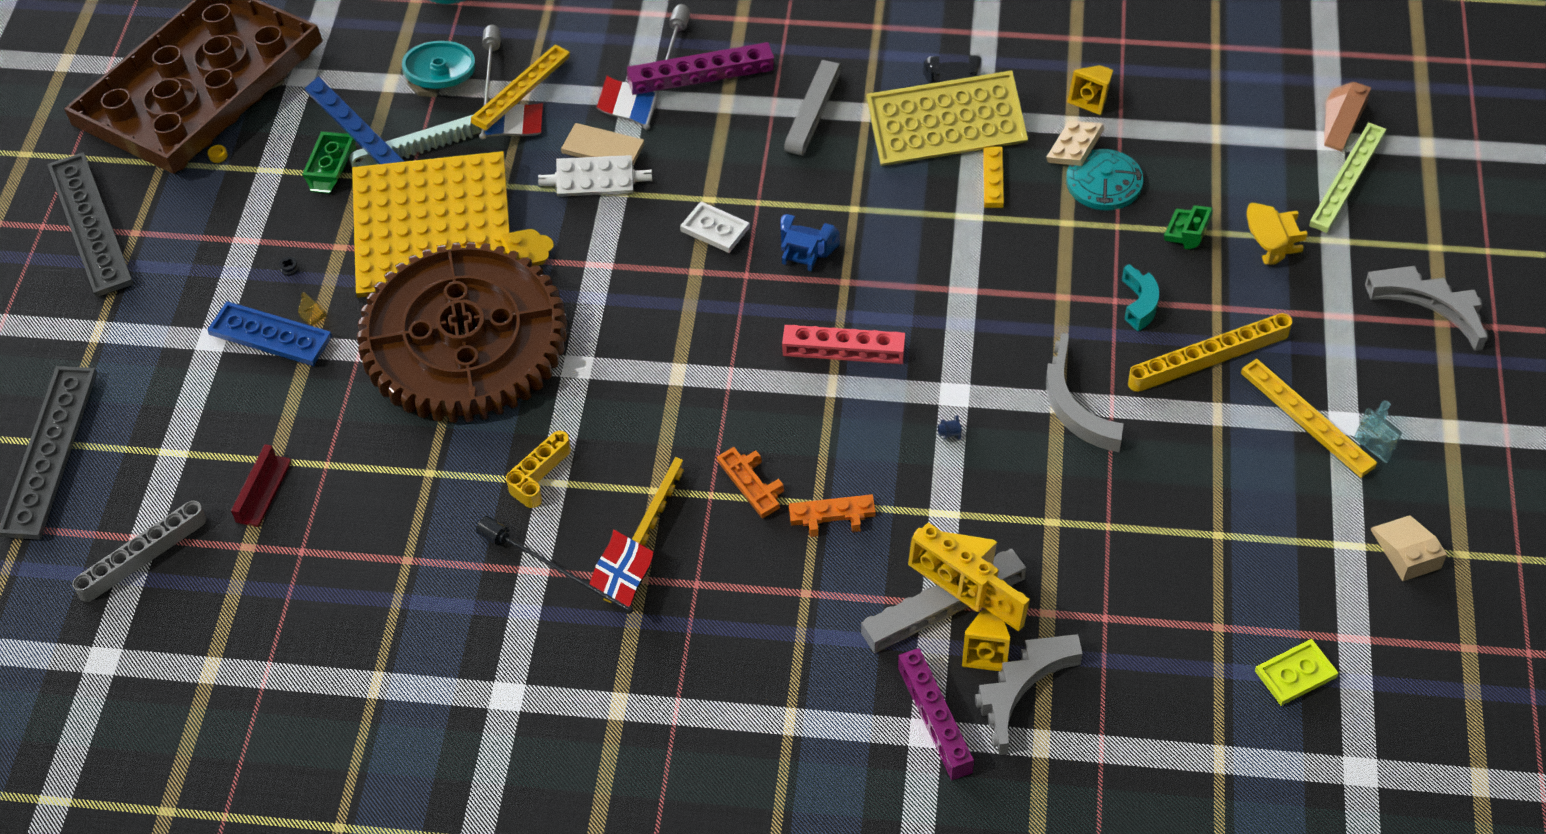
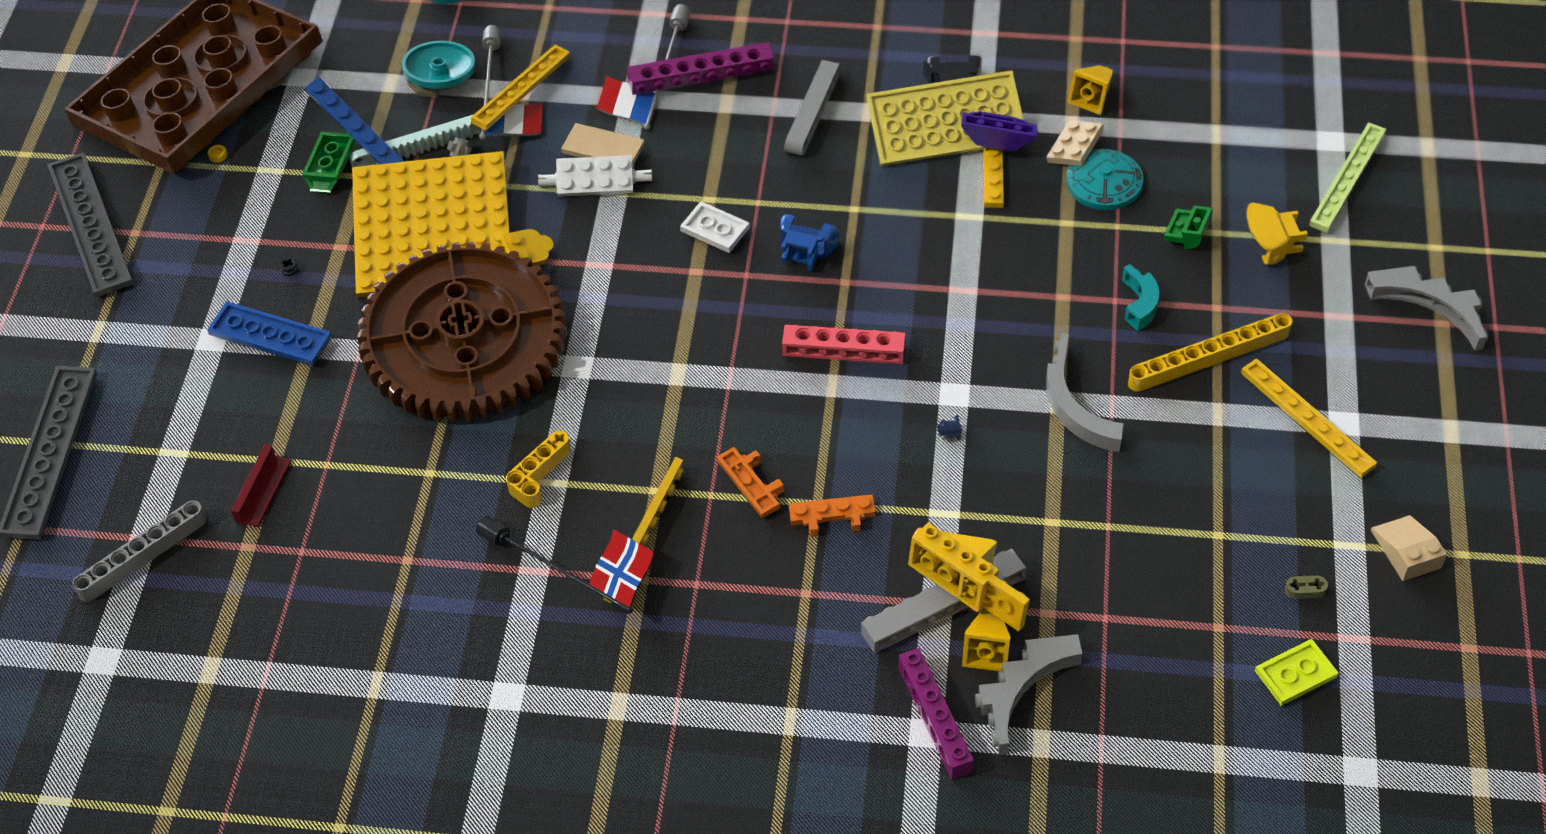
(310, 310): clear yellow tile -> none
(459, 147): none -> light grey gear
(998, 130): none -> dark purple wedge
(1306, 587): none -> olive beam
(1342, 113): nougat wedge -> none
(1377, 433): clear light blue plate -> none

